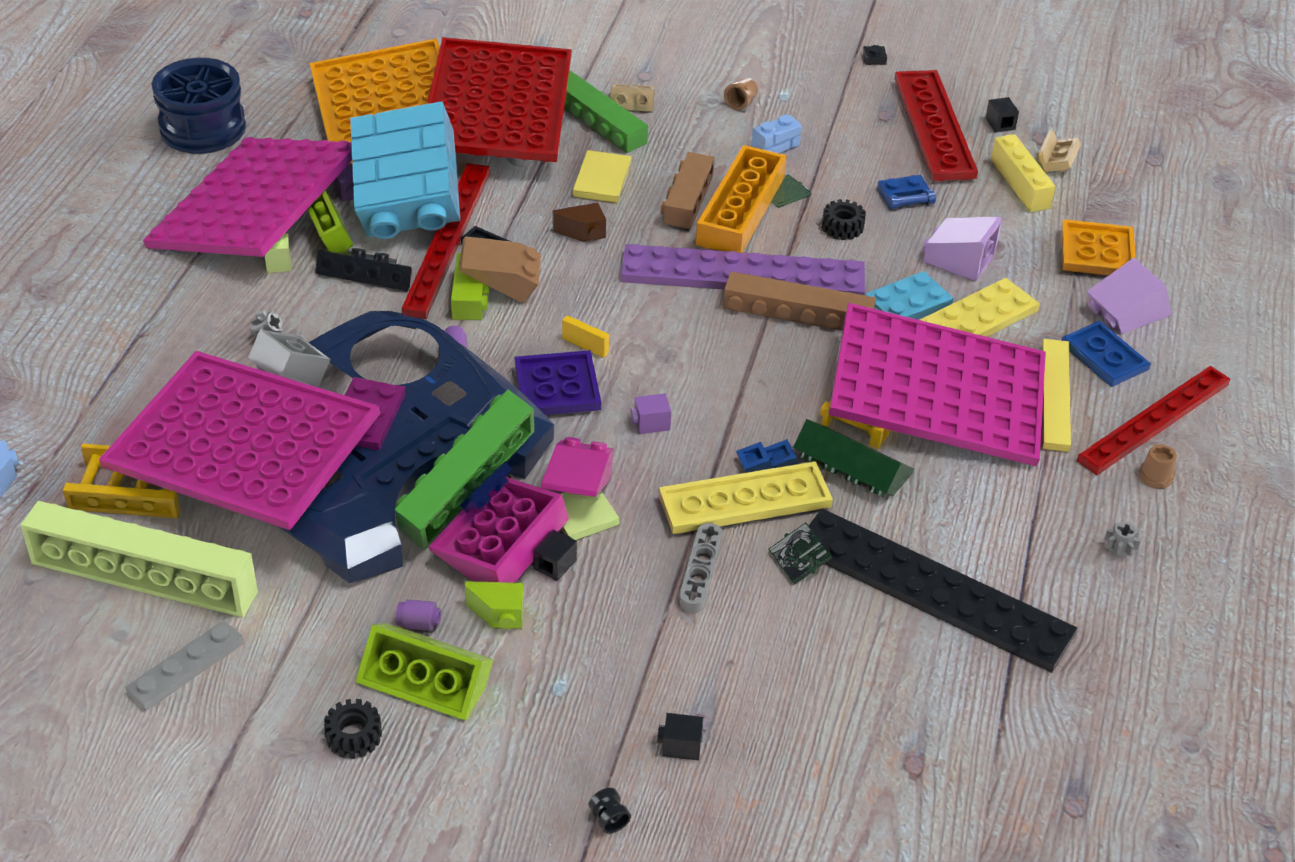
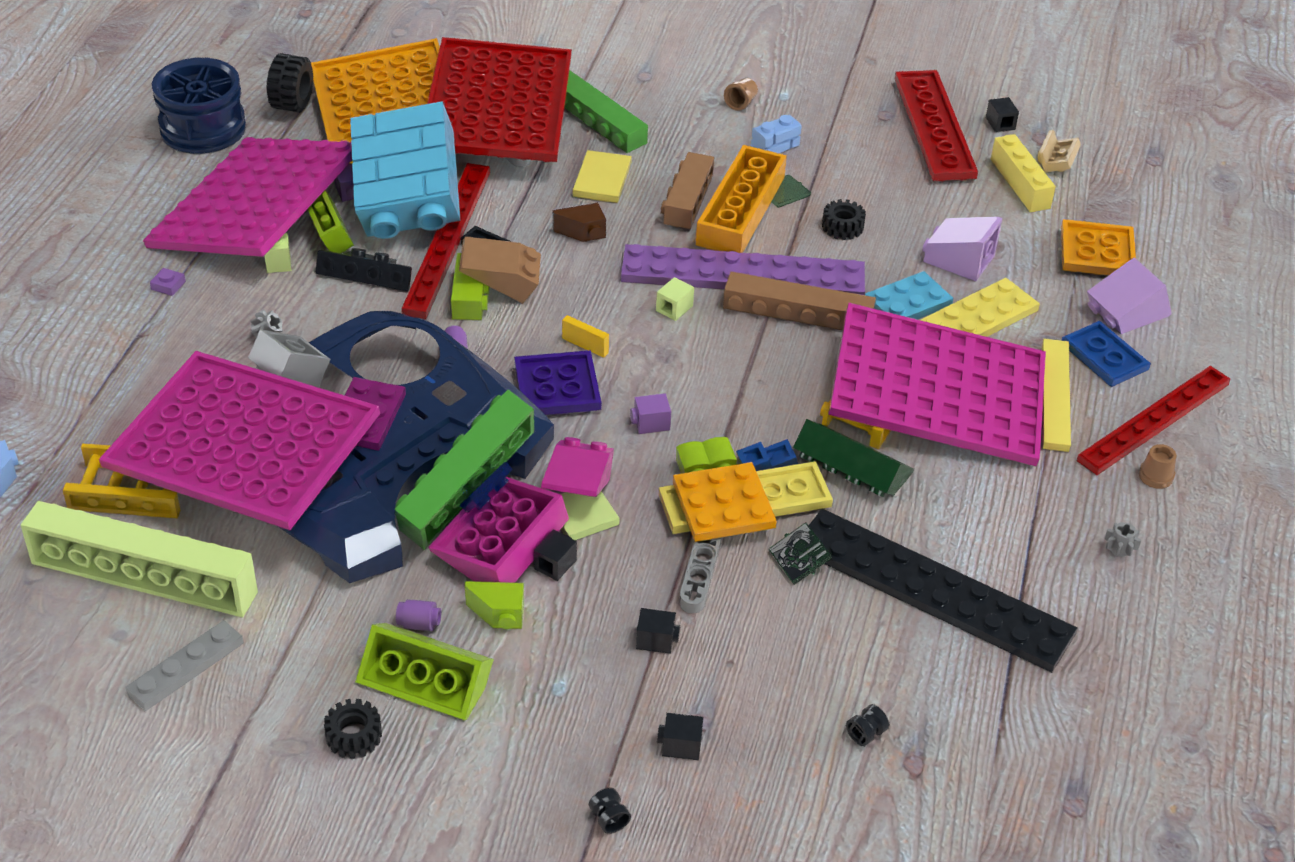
(167, 281): none -> medium lavender plate
(289, 82): none -> black tyre
(633, 96): tan bracket -> none
(656, 631): none -> black brick
(675, 299): none -> yellowish green brick
(705, 455): none -> lime brick
(724, 501): none -> light orange plate
(865, 726): none -> black wheel
(874, 55): black plate -> none
(905, 191): blue plate -> none

